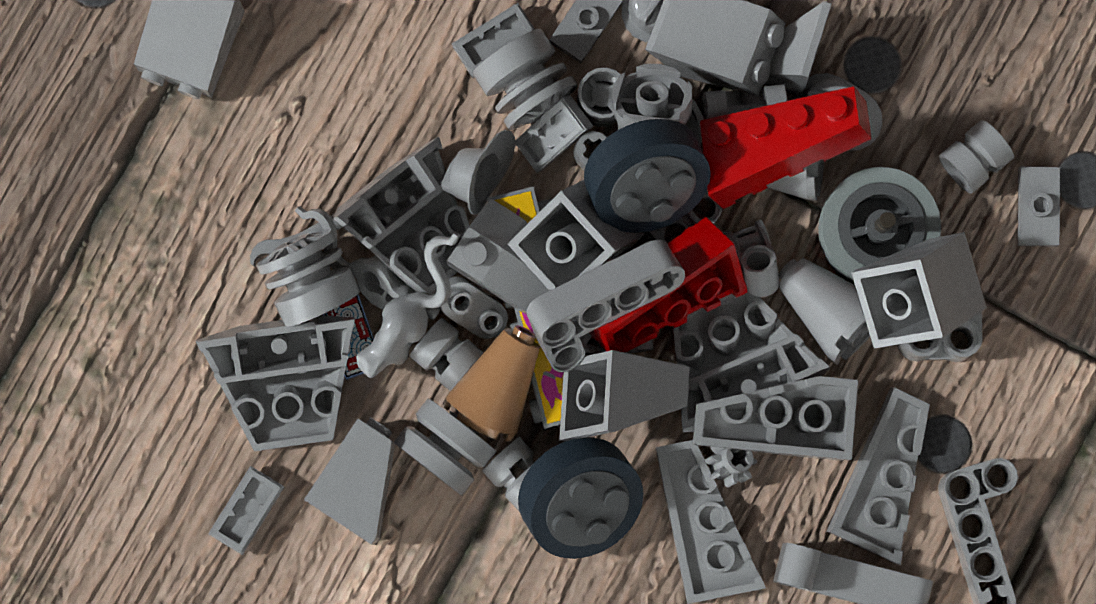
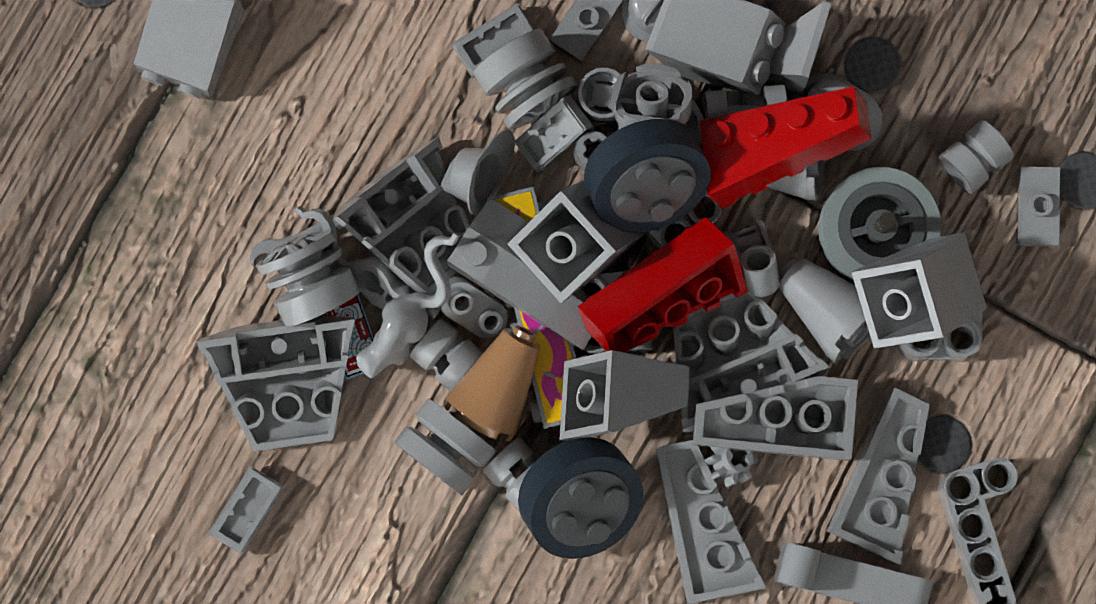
(357, 480): light grey slope -> none
(599, 298): light grey beam -> none

